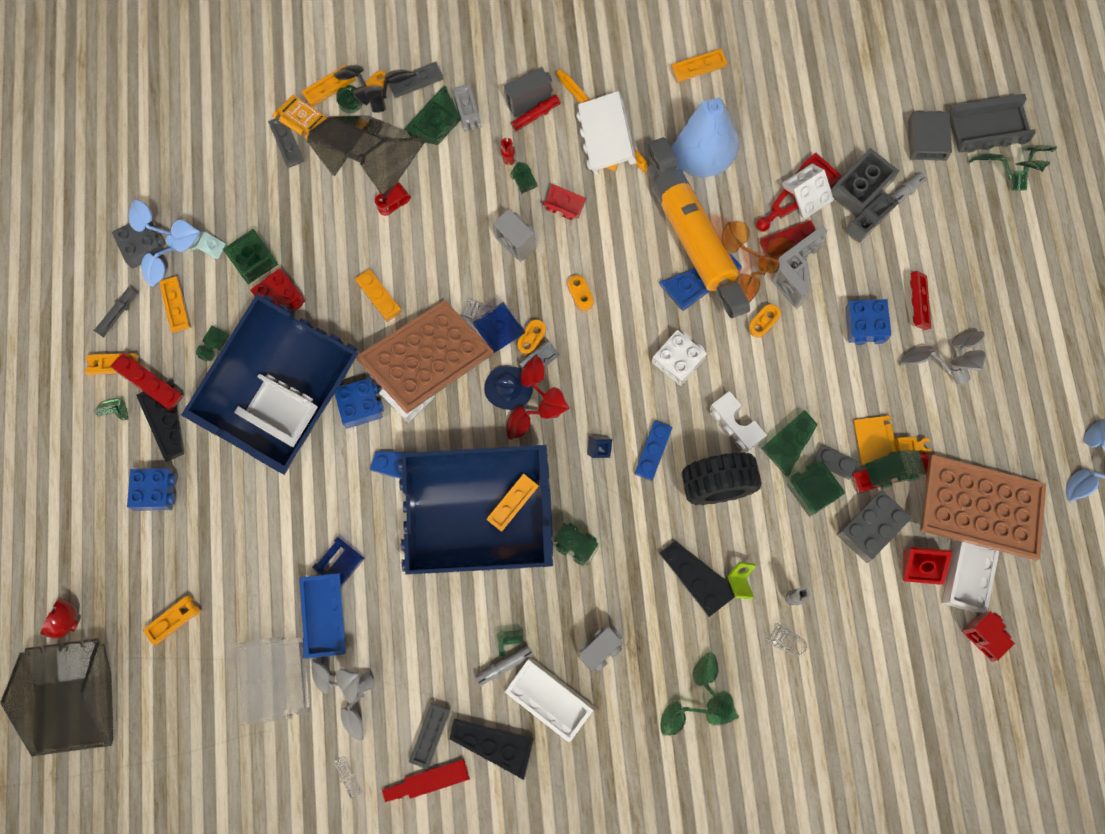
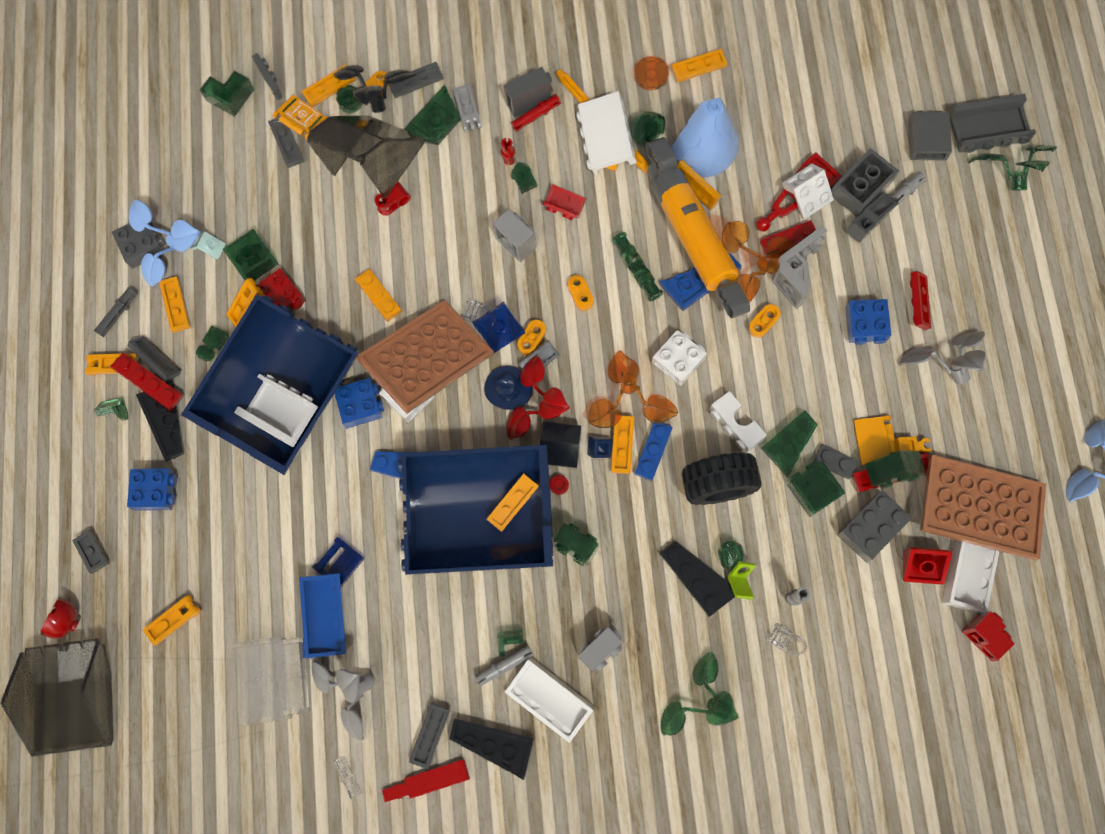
(90, 551): none -> dark grey plate
(154, 358): none -> dark grey plate
(228, 96): none -> clear green brick
(243, 300): none -> light orange plate
(269, 77): none -> dark grey hinge
(559, 485): none -> red tile
(561, 443): none -> black slope
(622, 445): none -> light orange plate
(625, 371): none -> clear orange plant
(641, 273): none -> clear green piece
(647, 127): none -> clear green cylinder
(651, 73): none -> clear orange tile
(701, 188): none -> light orange plate
(731, 554): none -> clear green head

